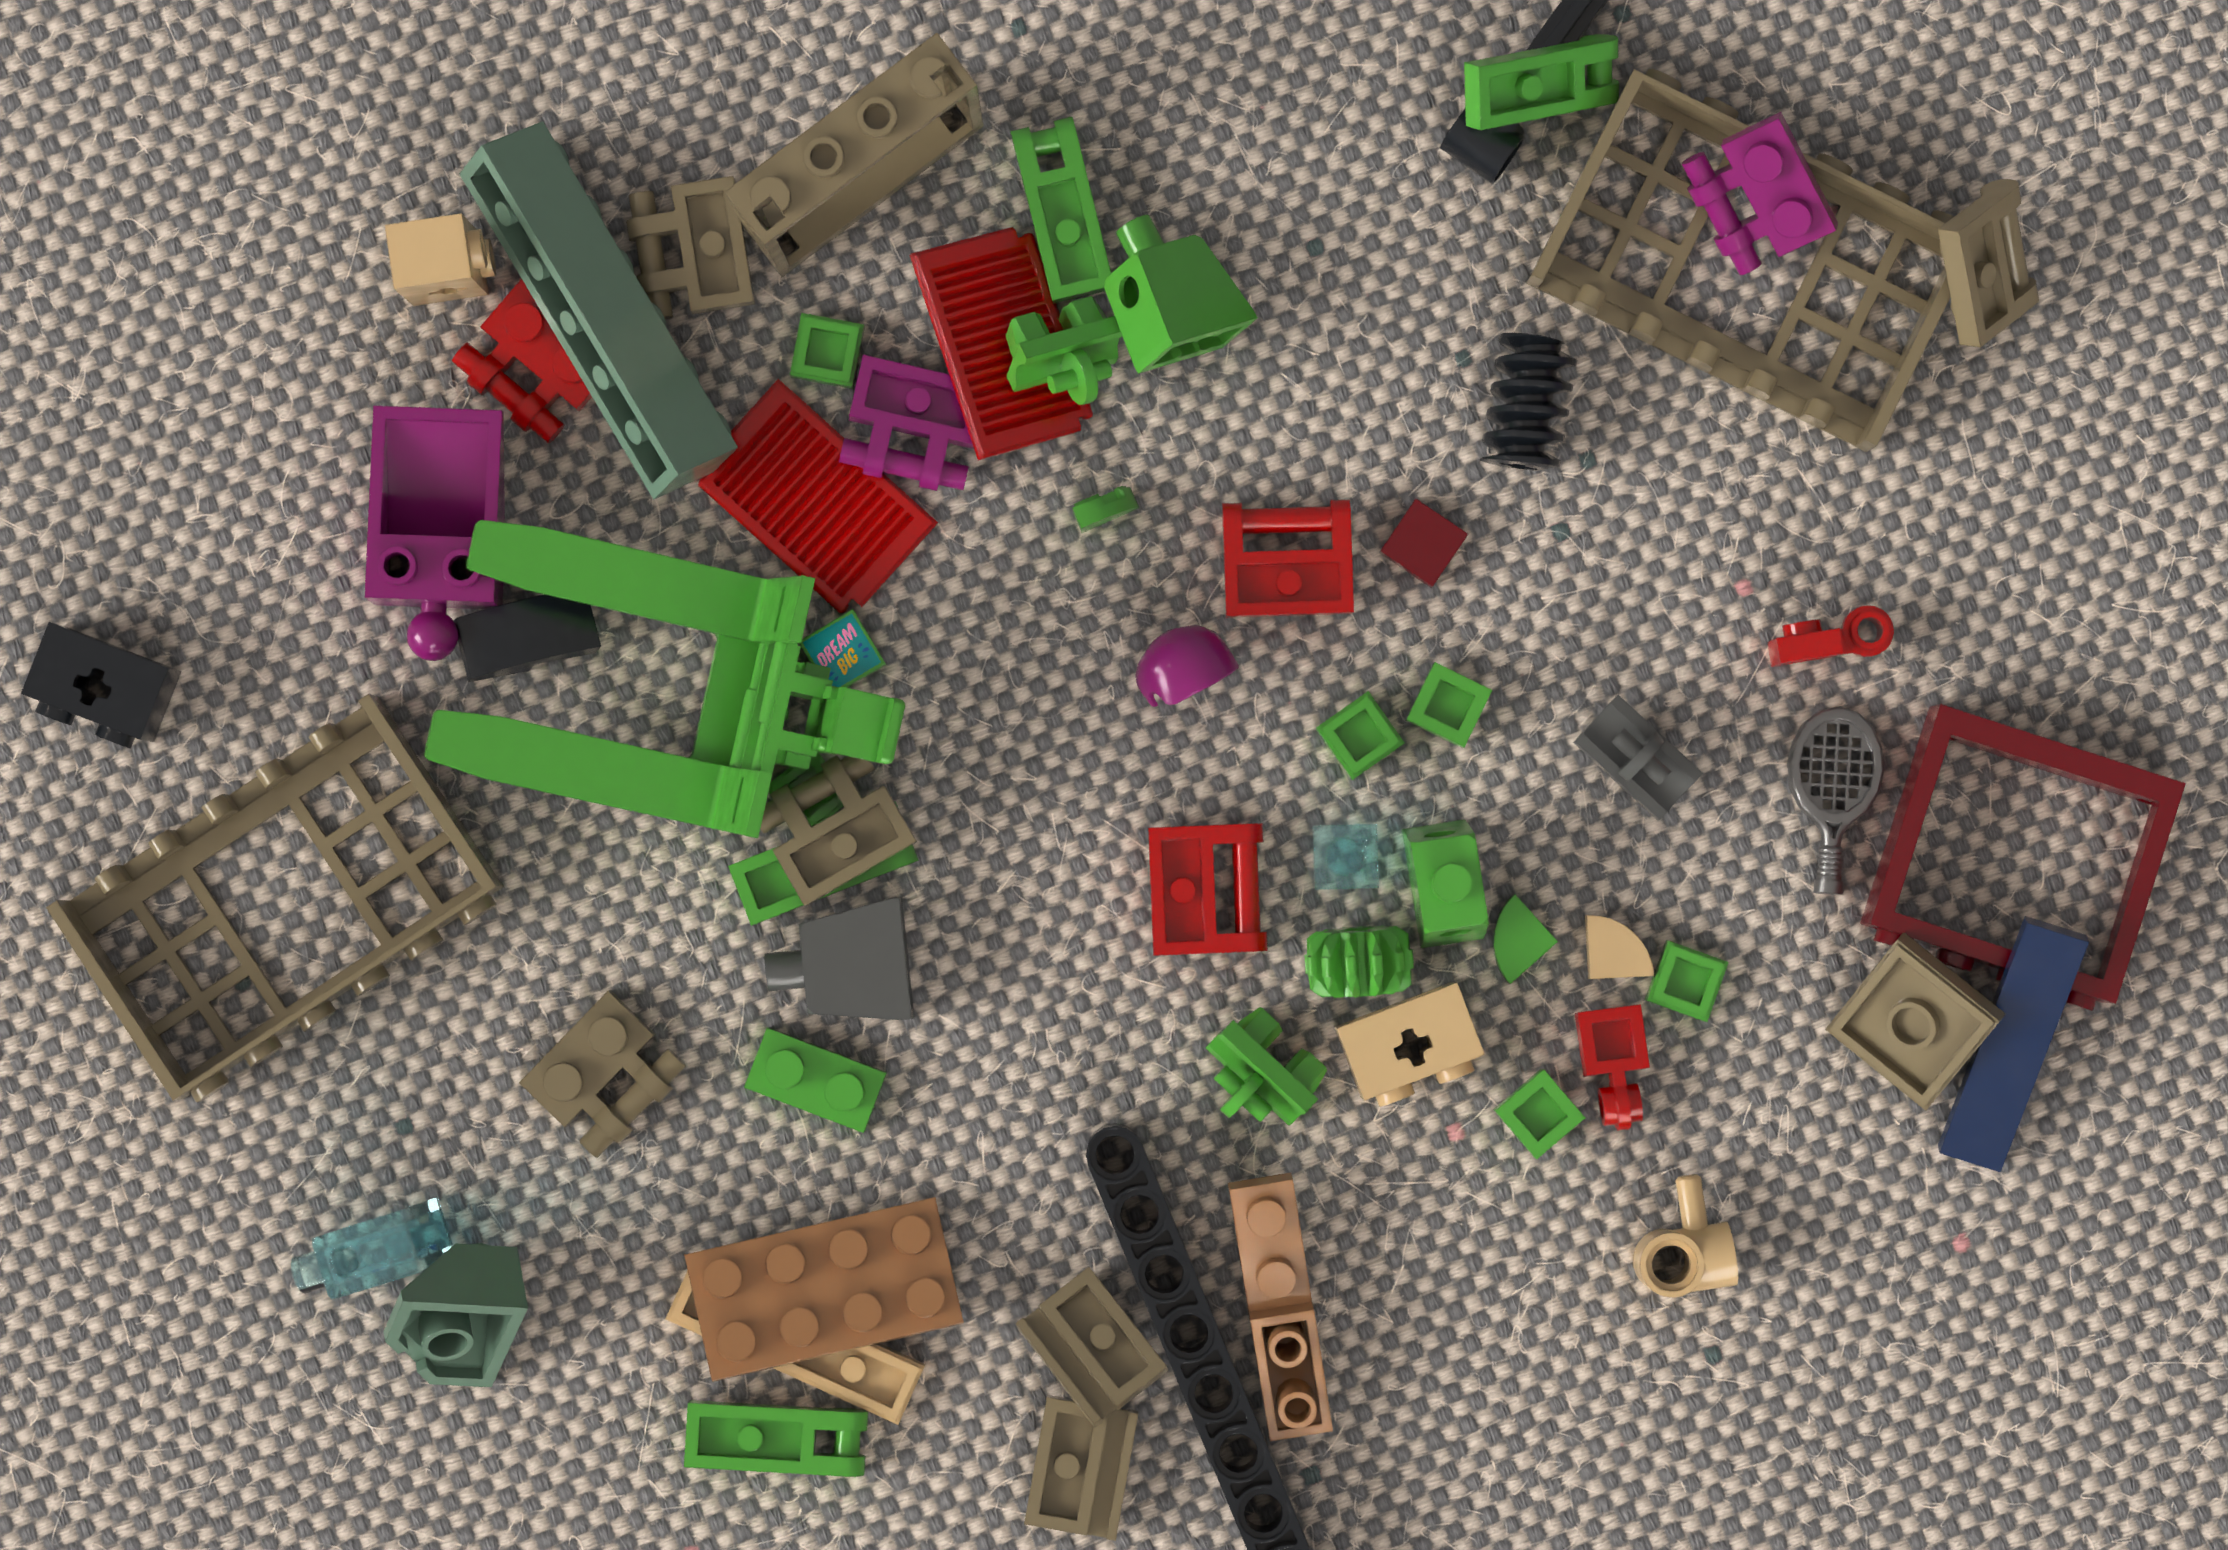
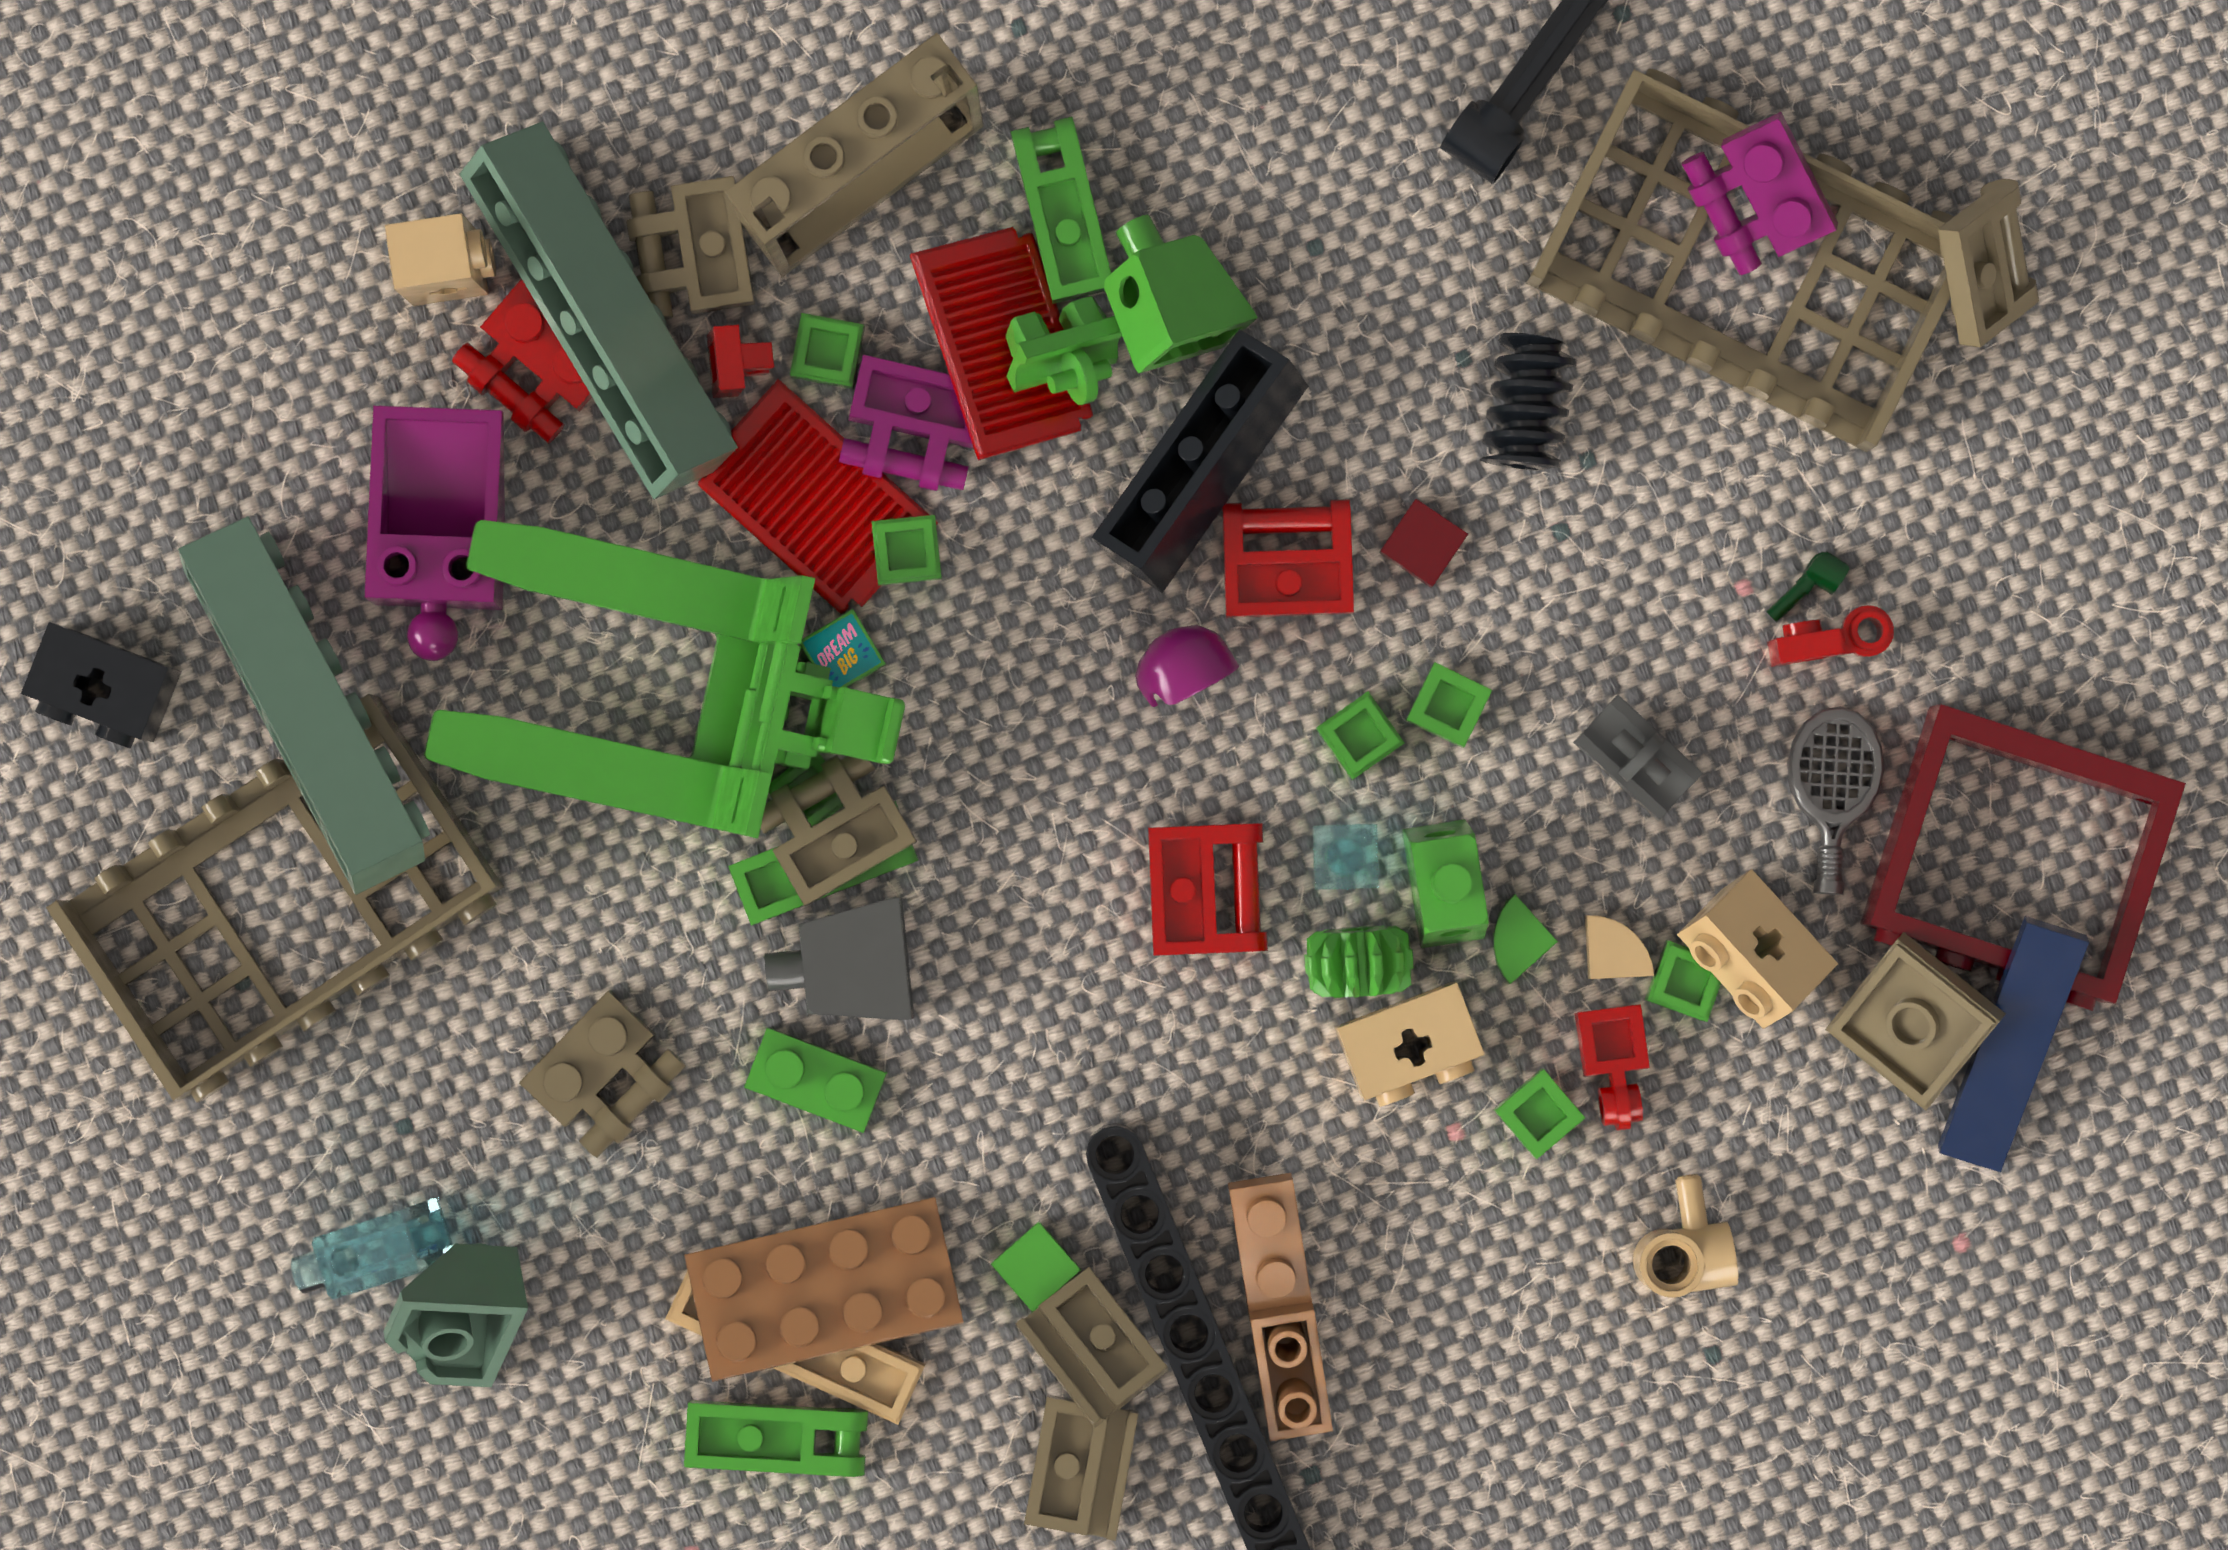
(303, 704): none -> sand green brick
(524, 634): black slope -> none
(734, 360): none -> red tile
(906, 550): none -> bright green tile
(1035, 1266): none -> bright green tile
(1102, 509): bright green tile -> none
(1200, 460): none -> black brick
(1257, 1077): bright green hips -> none
(1541, 82): bright green plate -> none
(1757, 949): none -> tan brick
(1822, 570): none -> dark green hand

